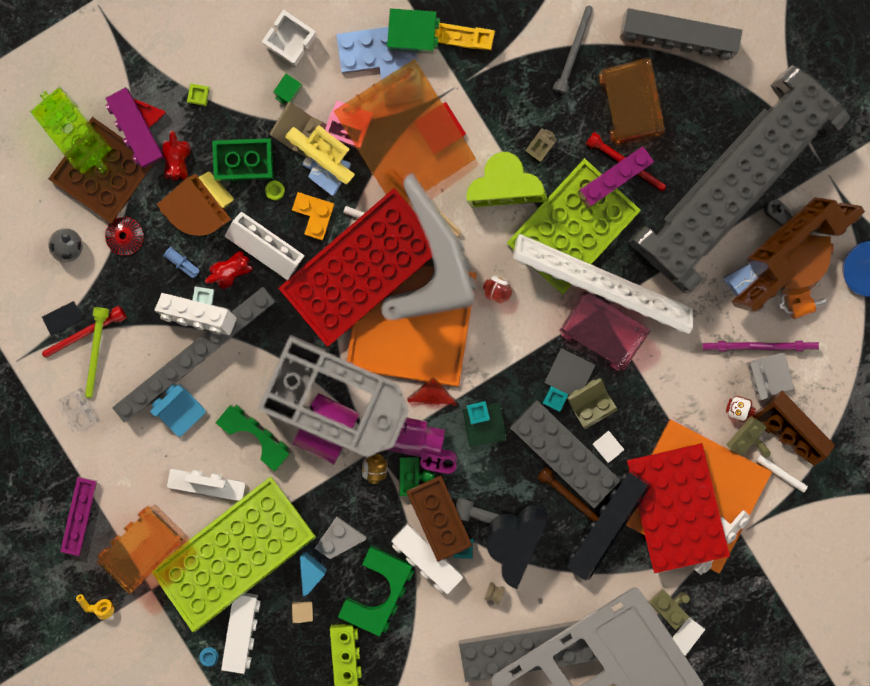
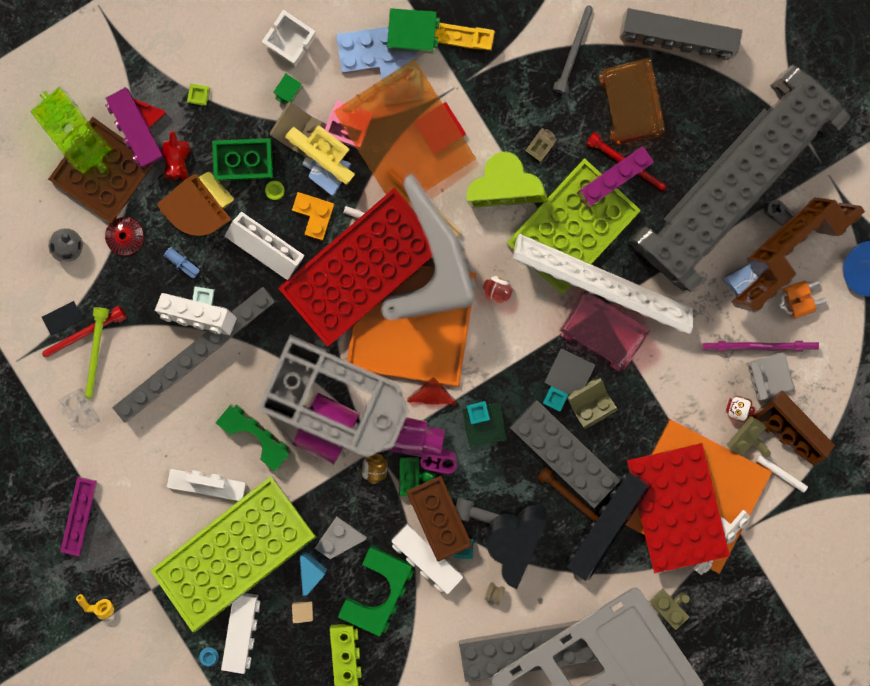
(141, 548): clear orange windscreen -> none
(178, 409): dark azure bracket -> none
(226, 271): red animal -> none
(608, 446): white sticker -> none
(688, 635): white sticker -> none
(809, 262): dark orange brick -> none

